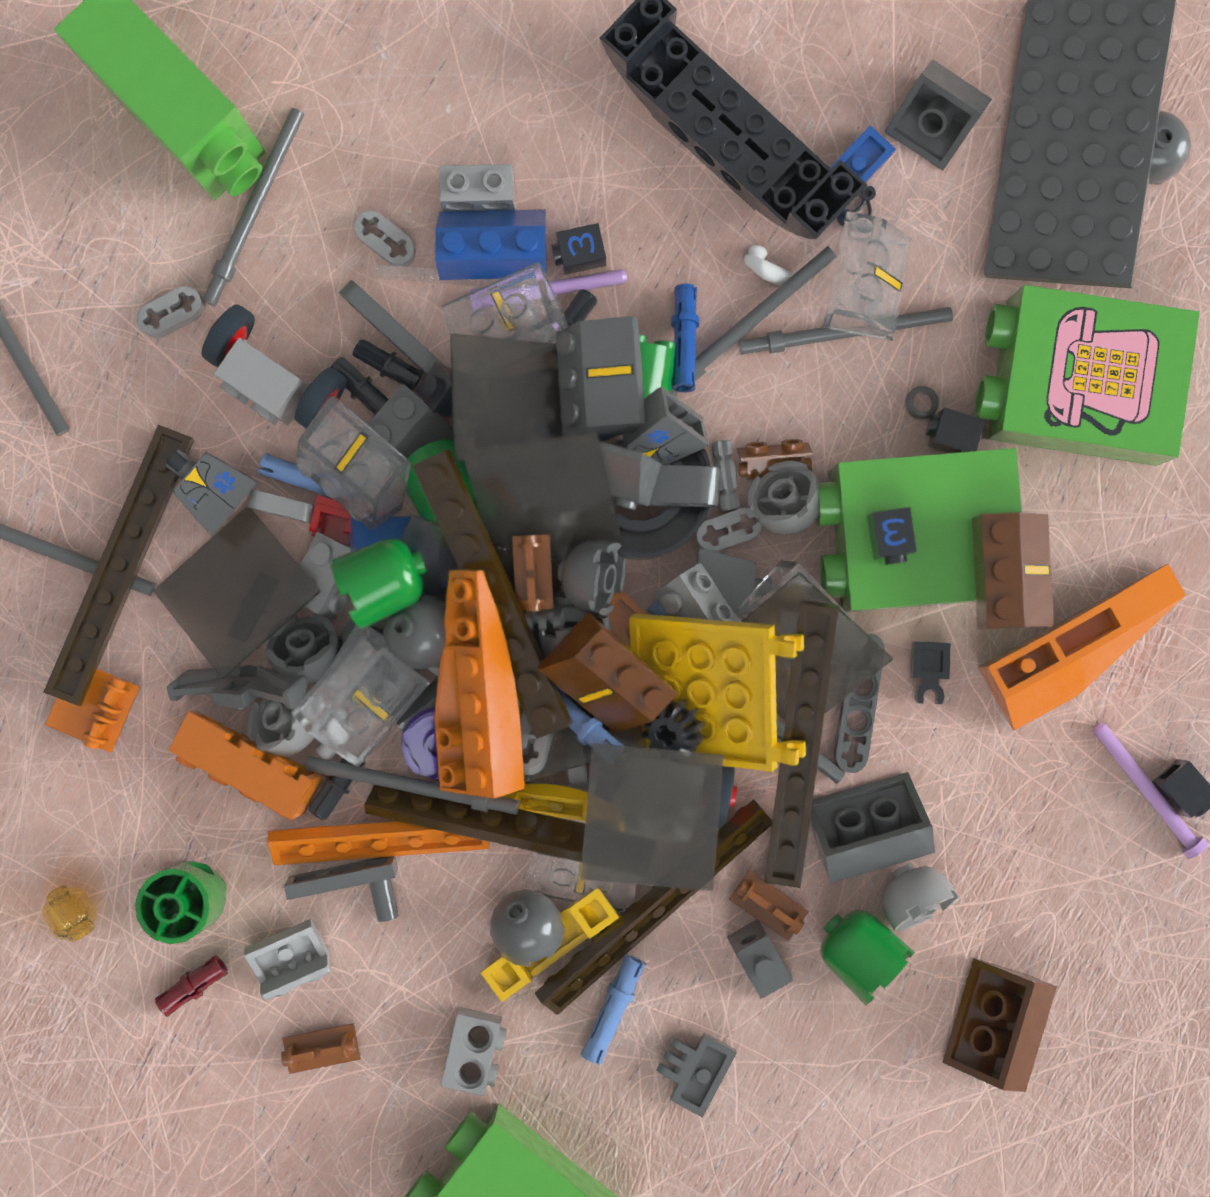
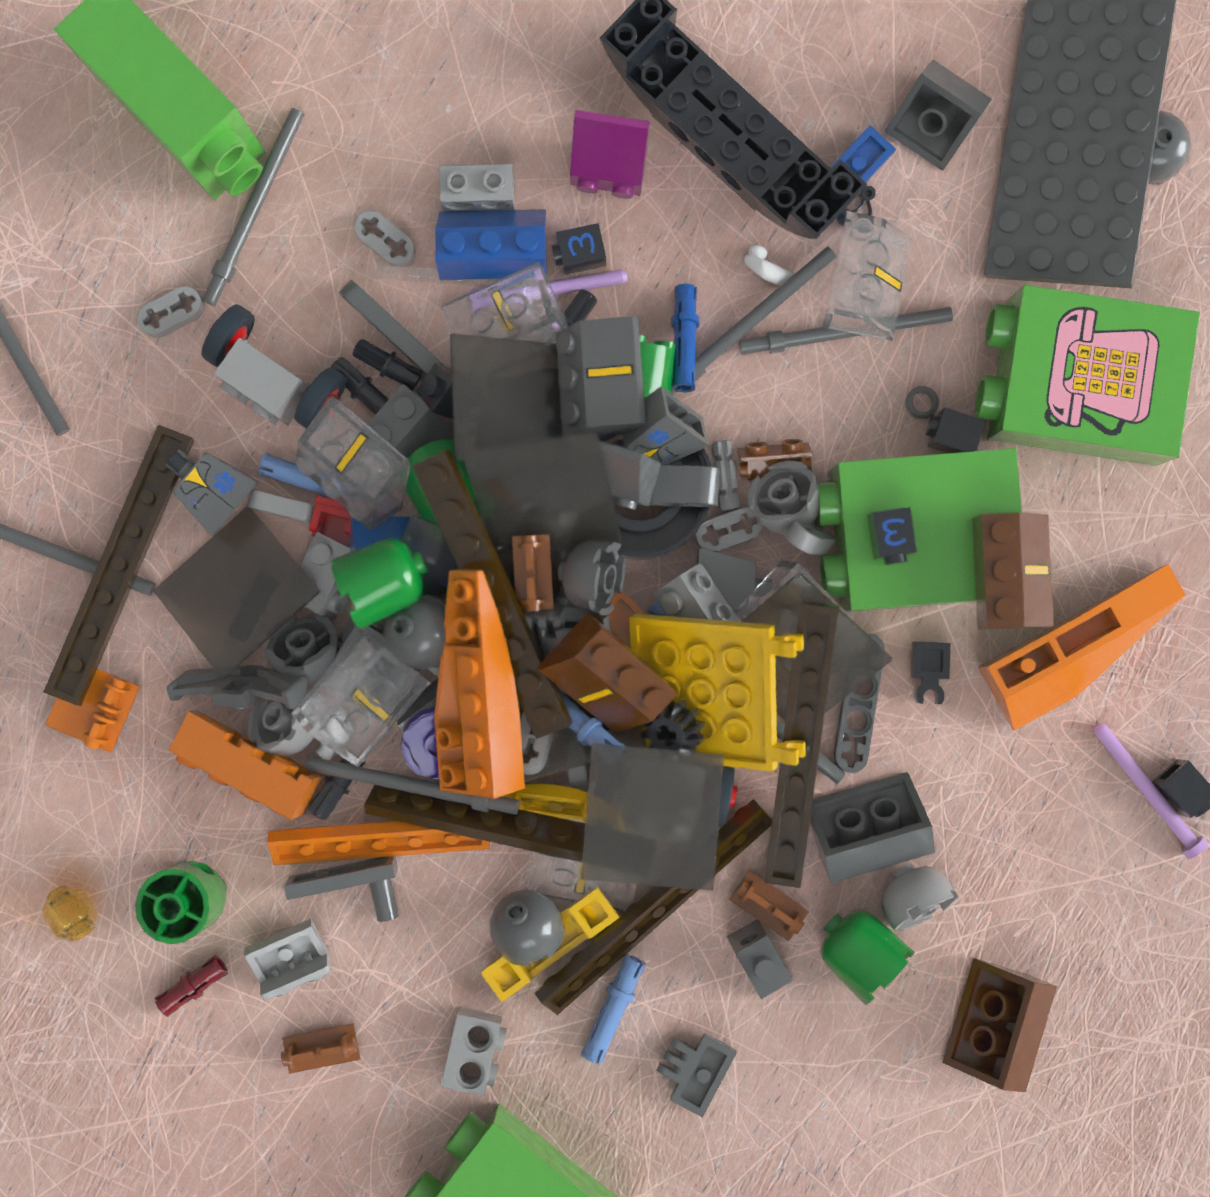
(608, 154): none -> magenta slope
(810, 538): none -> light grey beam

